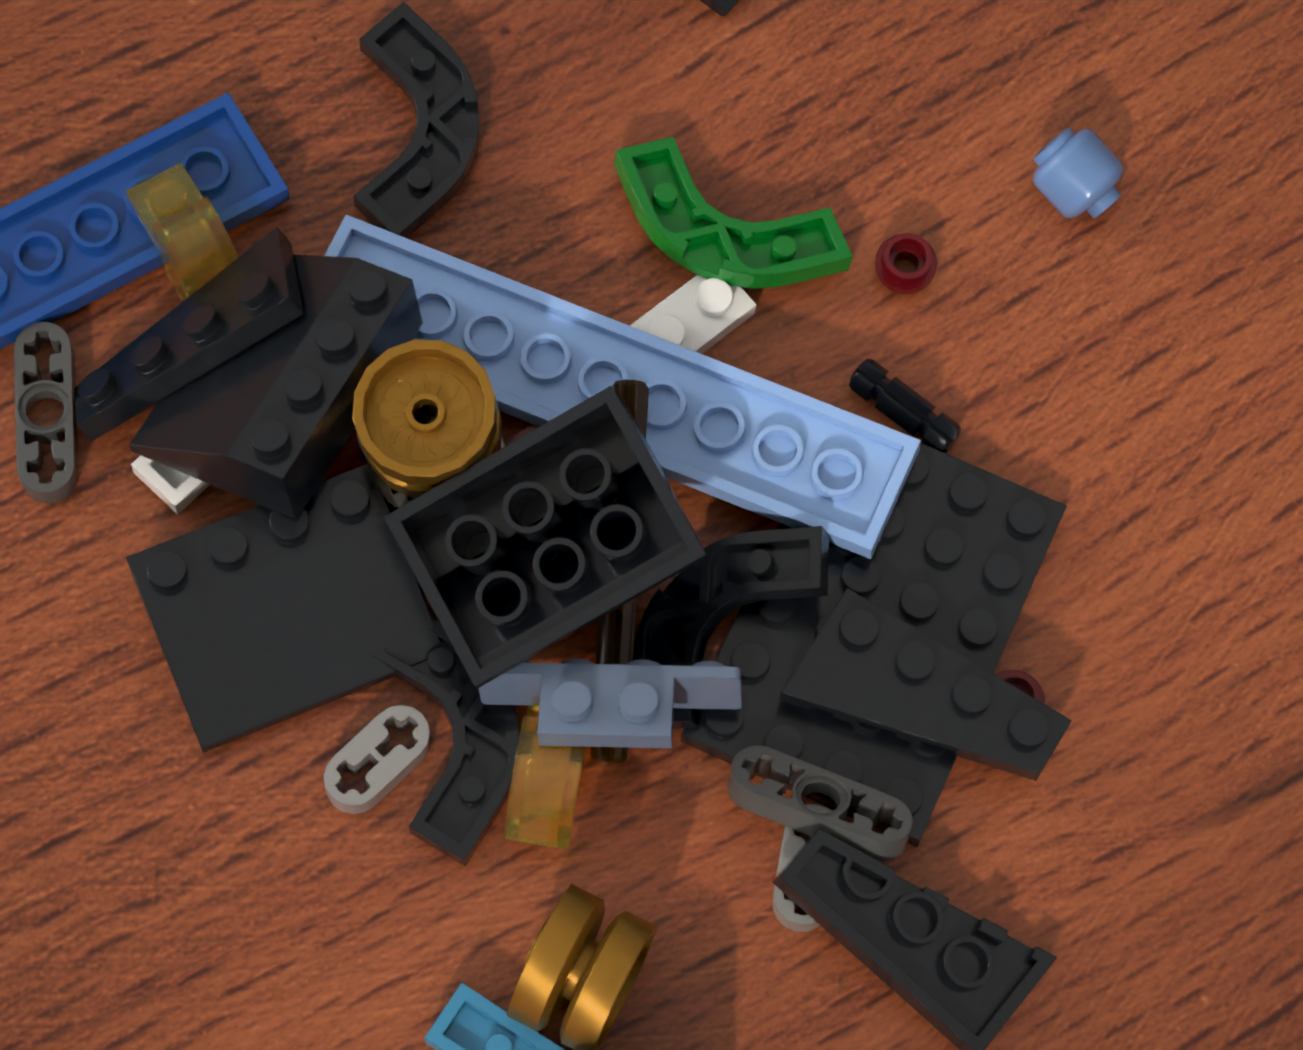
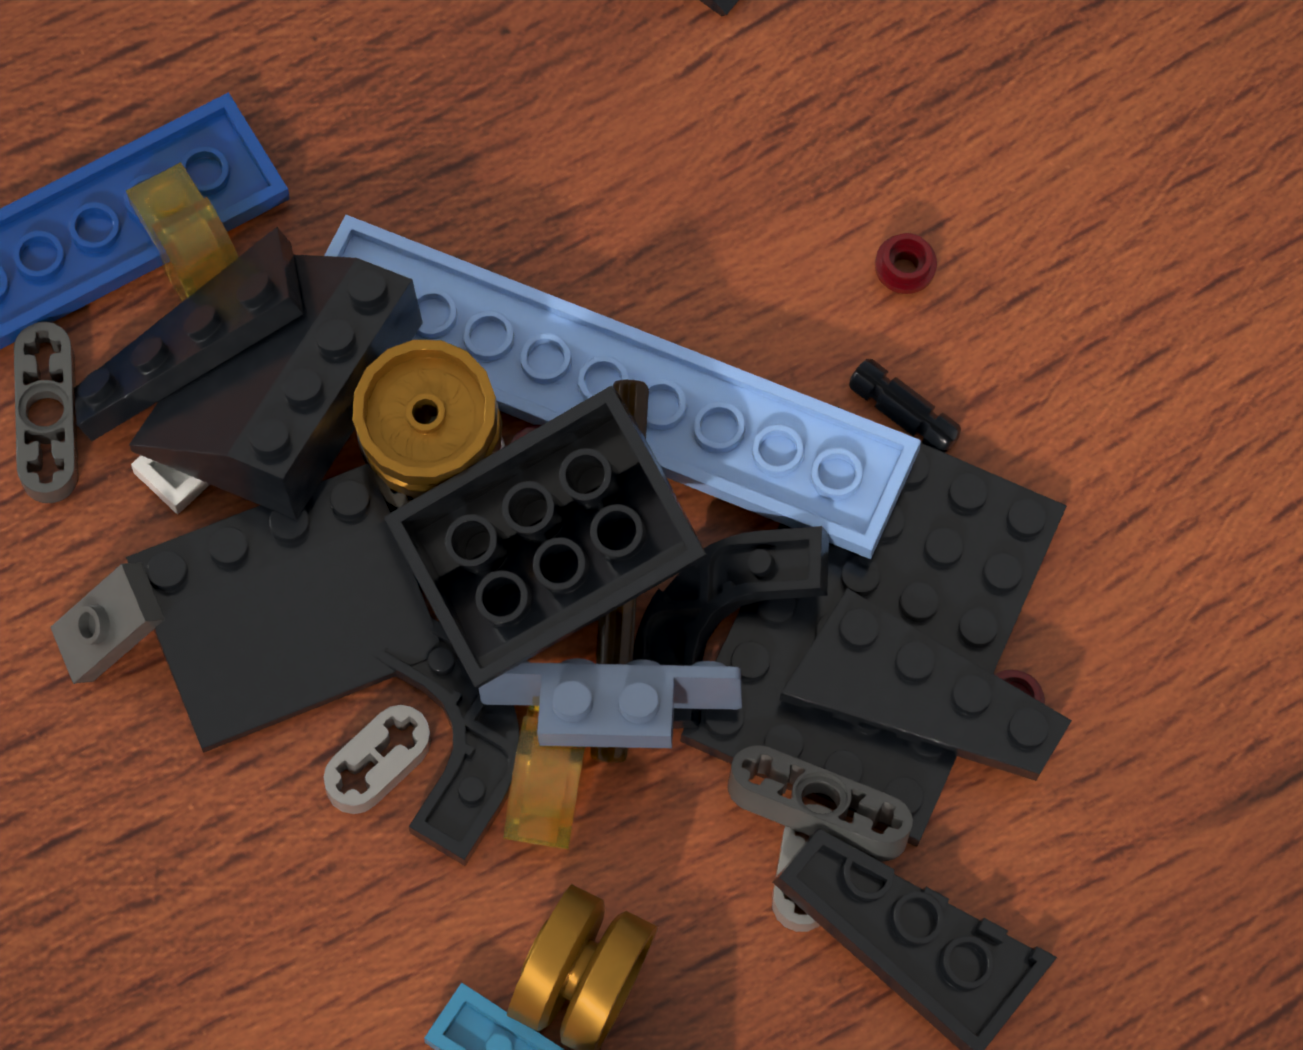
(107, 622): none -> dark grey plate
(445, 129): black plate -> none
(698, 313): white plate -> none
(718, 245): green plate -> none
(1078, 173): medium blue head -> none

